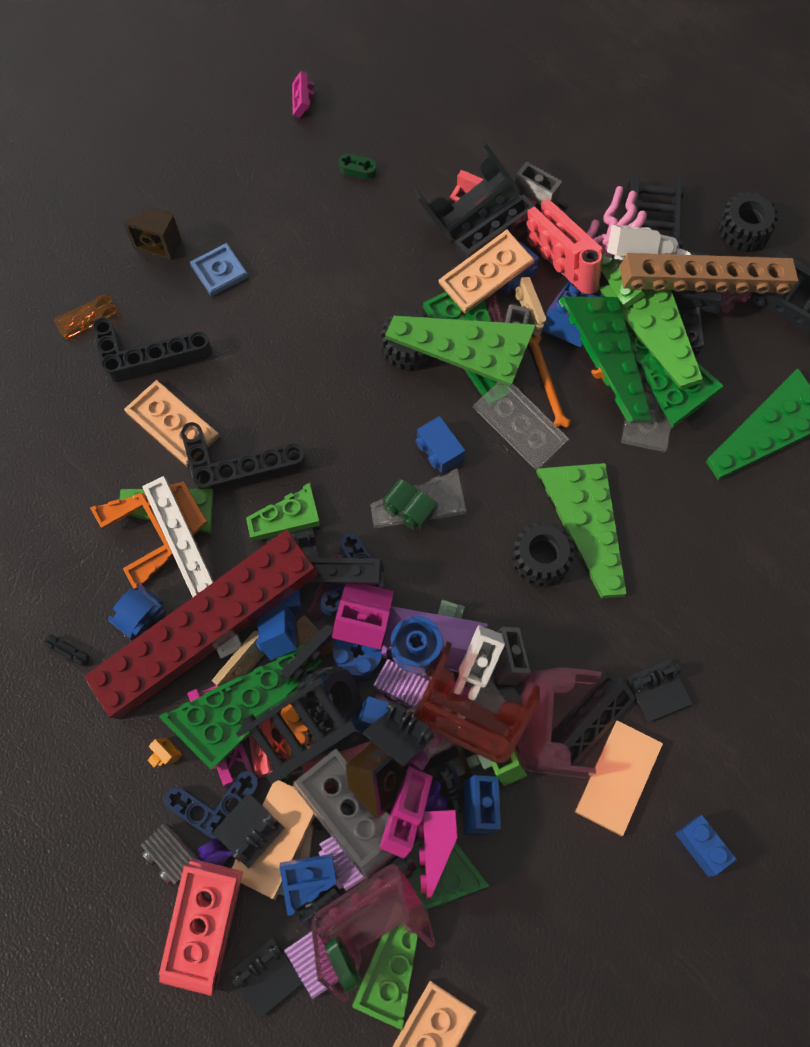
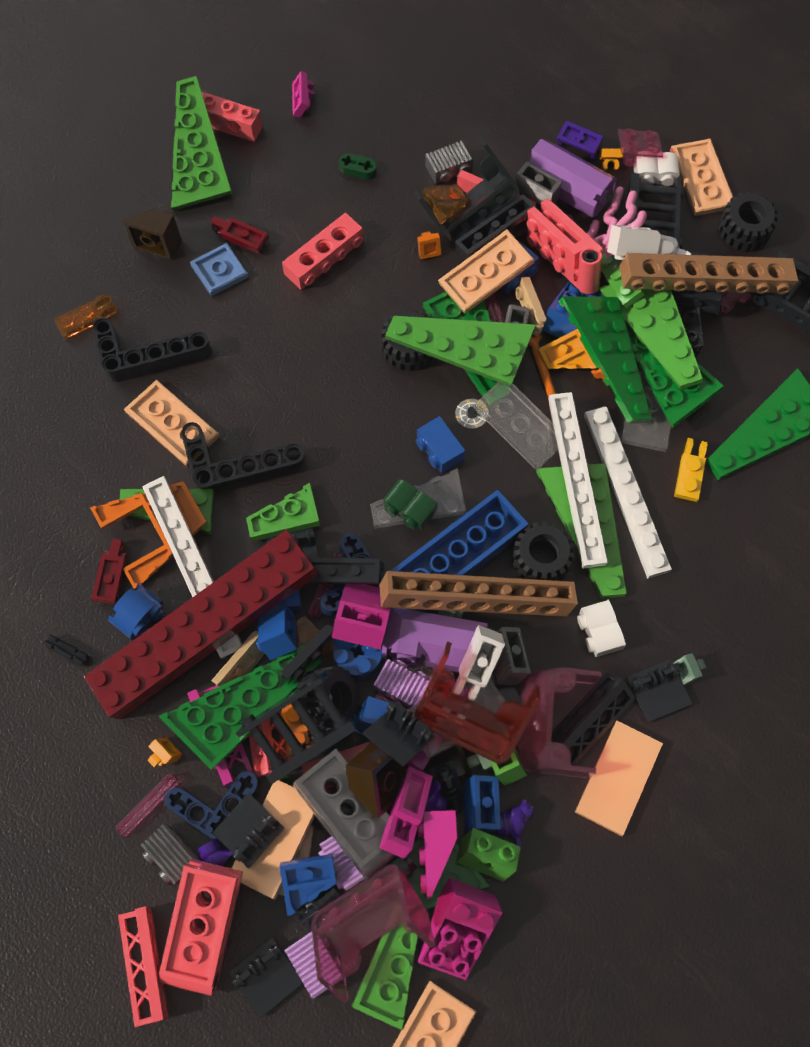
(110, 574): none -> dark red hinge
(146, 805): none -> clear pink axle
(150, 965): none -> coral fence
(196, 156): none -> bright green wing
(233, 117): none -> coral brick
(240, 233): none -> dark red hinge
(335, 240): none -> coral brick
(343, 964): dark green beam -> none
(408, 633): blue brick -> none
(429, 245): none -> orange tile
(444, 200): none -> clear orange wing
(448, 162): none -> flat silver brick
(460, 928): none -> dark pink slope
(468, 416): none -> light grey piece
(469, 541): none -> blue brick
(477, 594): none -> medium nougat brick
(488, 854): none -> bright green brick
(514, 821): none -> dark purple animal
(567, 353): none -> light orange wing
(577, 481): none -> white plate
(580, 138): none -> dark purple hinge
(582, 183): none -> medium lavender brick
(602, 629): none -> white brick
(610, 155): none -> light orange tile
(627, 493): none -> white plate
(639, 143): none -> clear pink hinge
(657, 170): none -> white brick
(690, 668): none -> sand green tile
(691, 472): none -> yellow hinge
(702, 177): none -> light nougat tile
(705, 846): blue brick -> none

